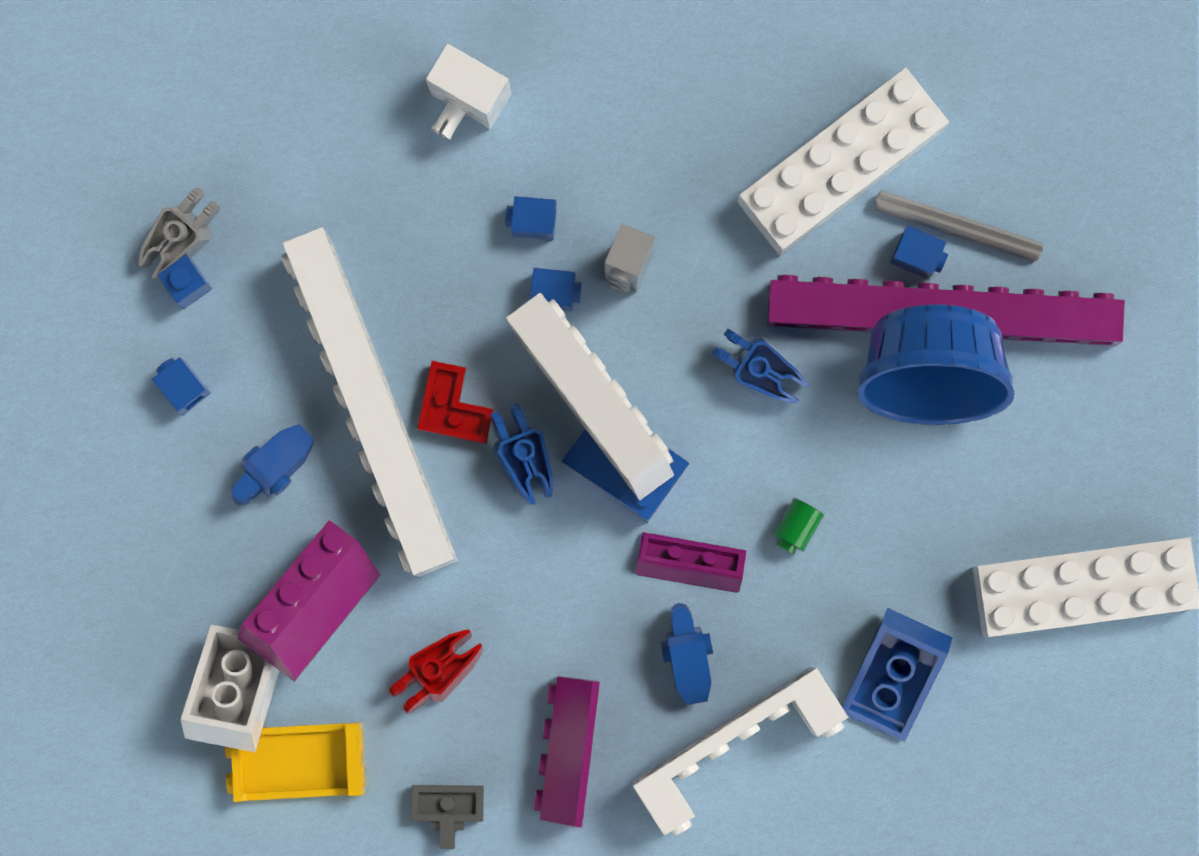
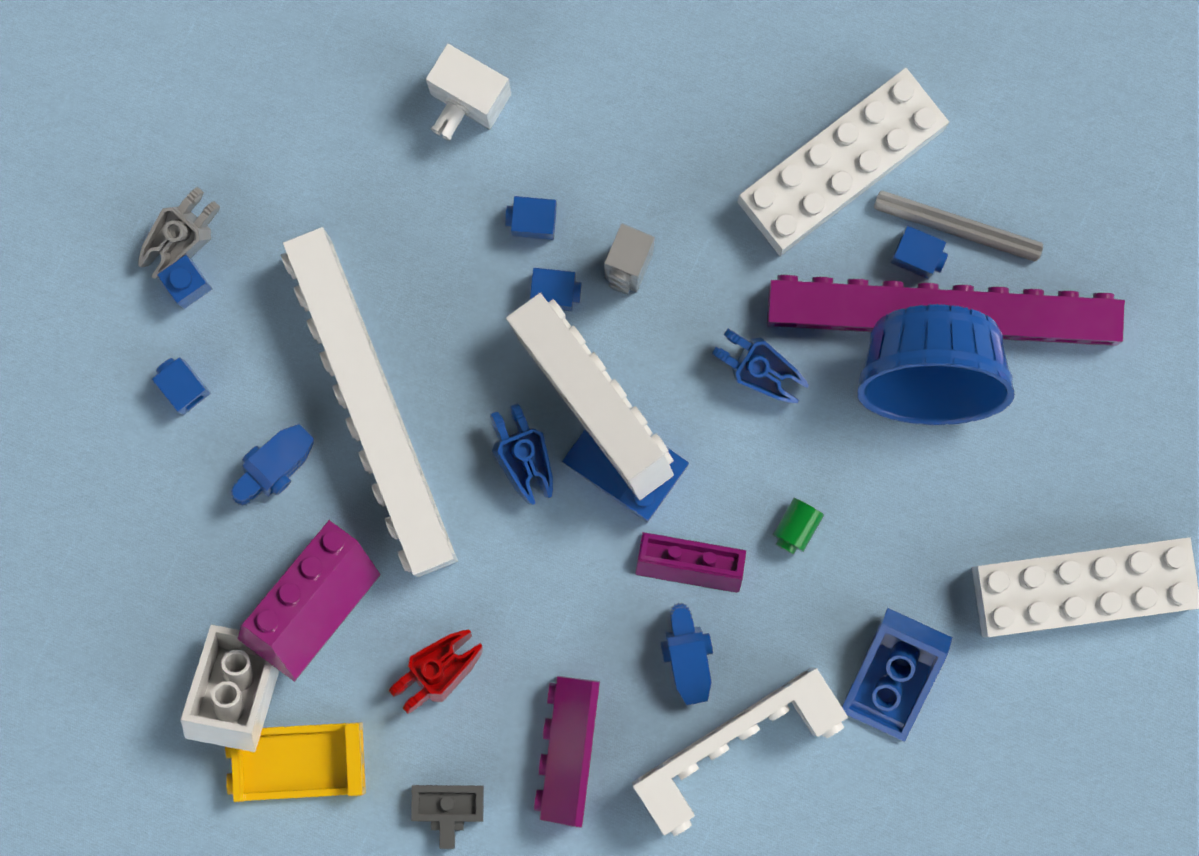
(443, 411): red plate -> none

